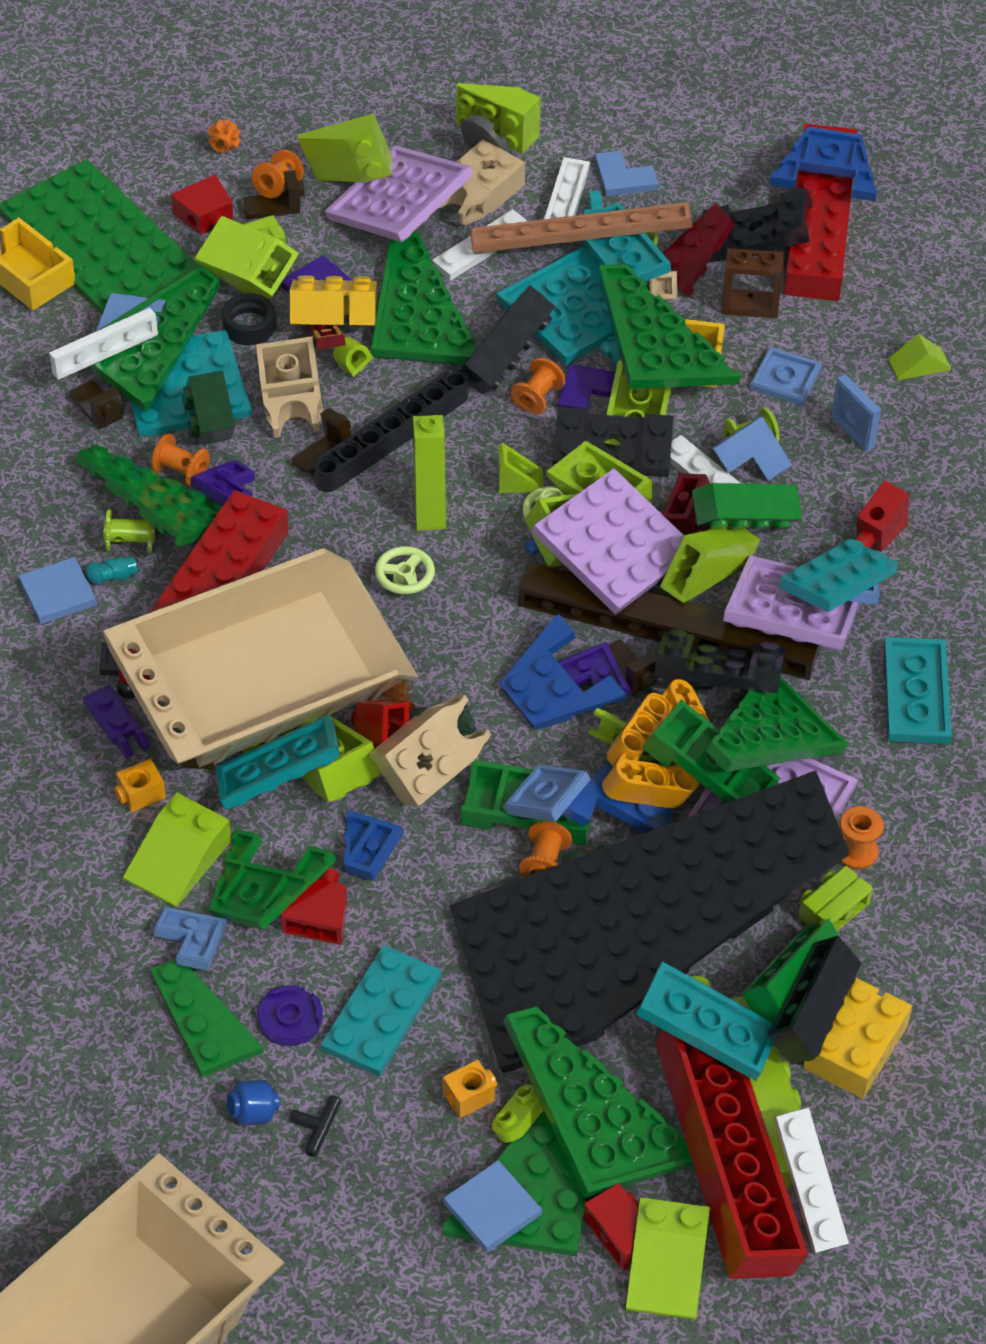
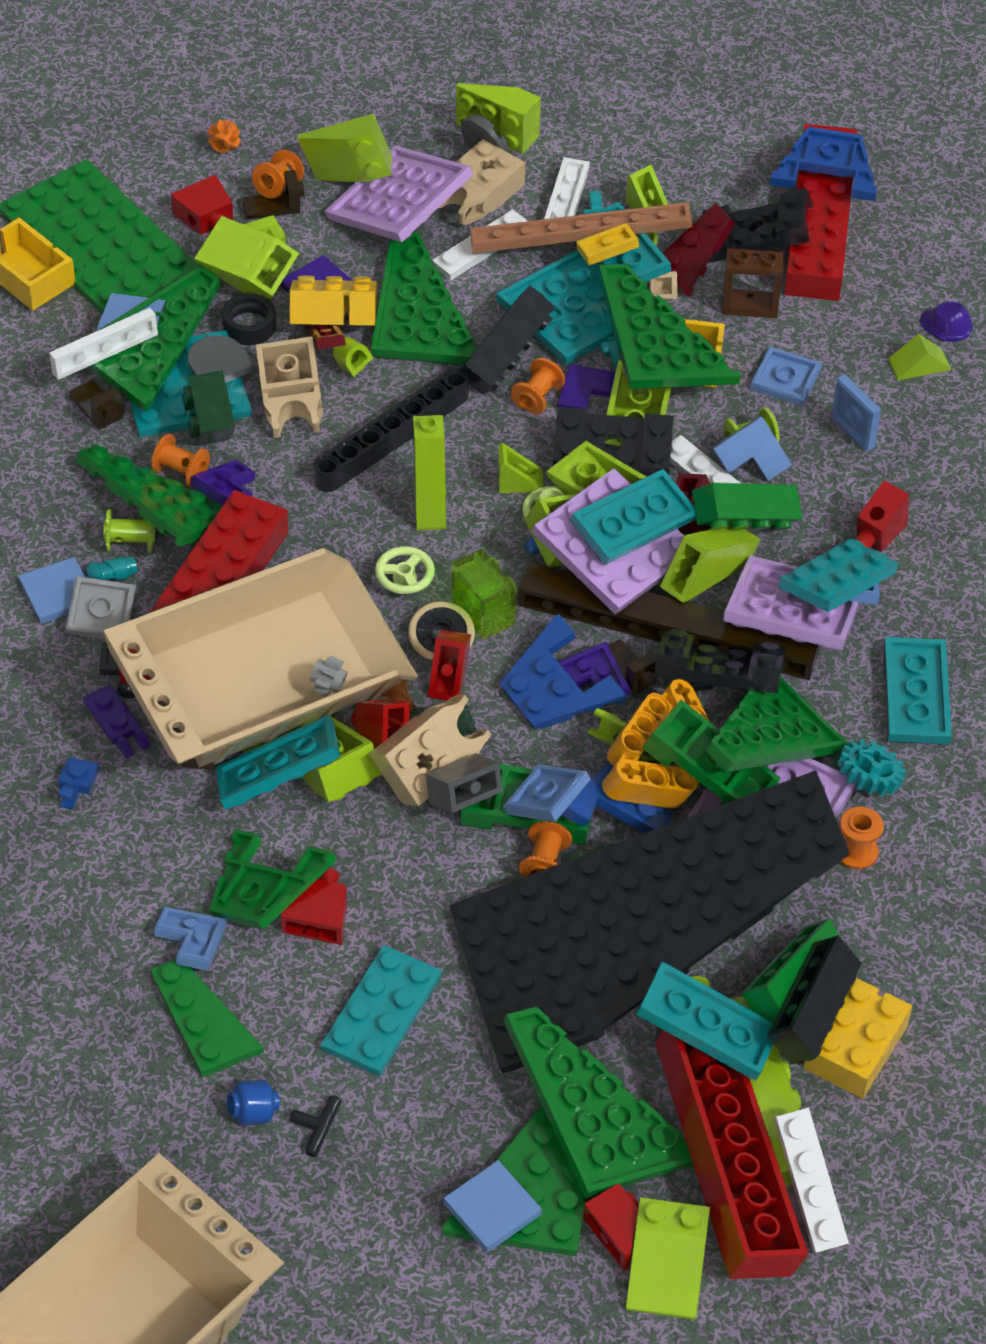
(75, 779): none -> blue plate
(99, 606): none -> light grey tile
(149, 784): light orange brick -> none
(178, 850): lime slope -> none
(219, 354): none -> dark grey tile
(289, 1026): dark purple tile -> none
(328, 675): none -> light grey gear
(336, 430): dark brown bracket -> none
(368, 844): blue wing -> none
(433, 615): none -> wheel
(449, 664): none -> red slope
(464, 783): none -> dark grey brick
(464, 1100): light orange brick -> none
(484, 593): none -> clear neon green brick
(517, 1114): lime plate -> none
(607, 244): none -> yellow plate
(619, 180): medium blue tile -> none
(634, 516): none -> teal plate
(644, 189): none -> lime slope
(837, 898): lime brick -> none
(871, 767): none -> teal gear
(947, 322): none -> dark purple hat

